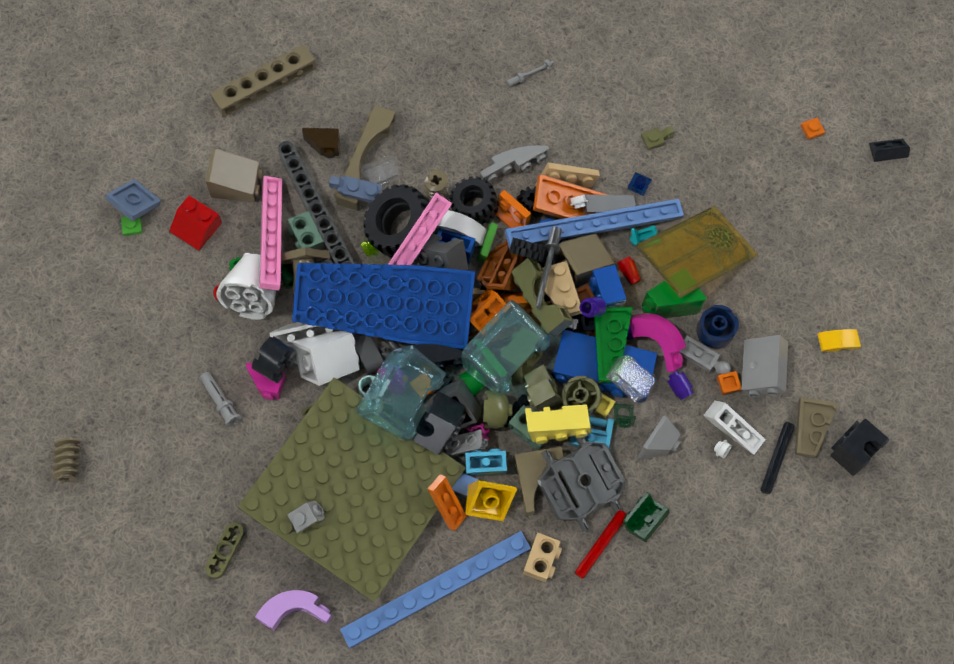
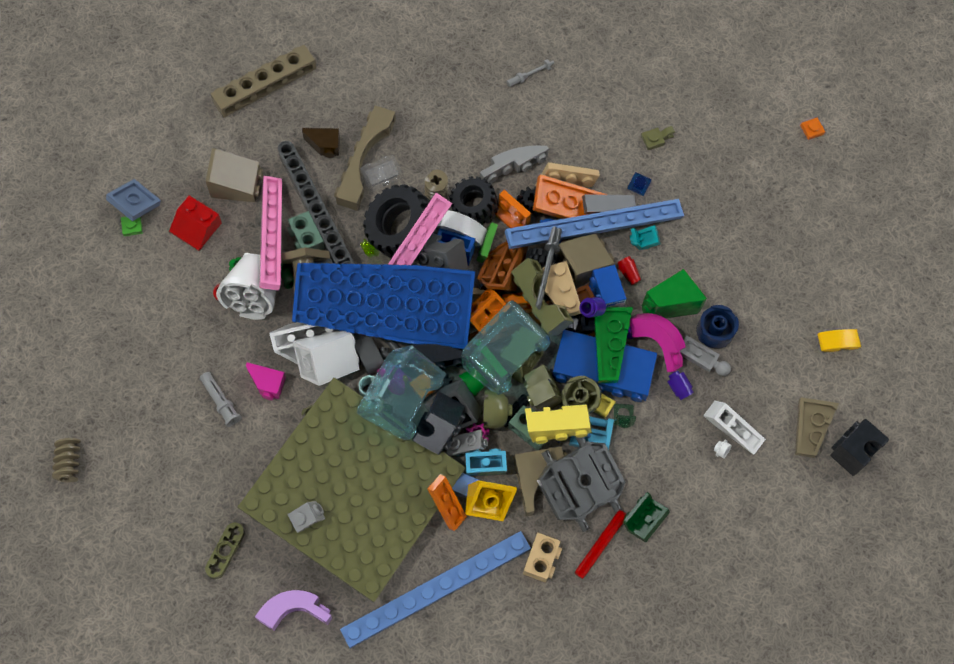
(274, 359): black brick -> none
(355, 188): sand blue hinge -> none
(527, 249): black tyre -> none
(578, 201): white plate -> none
(631, 378): clear brick -> none
(661, 440): light grey slope -> none
(696, 251): clear yellow piece -> none
(729, 383): orange plate -> none
(765, 366): light grey piece -> none
(777, 458): black axle -> none
(889, 150): black slope -> none

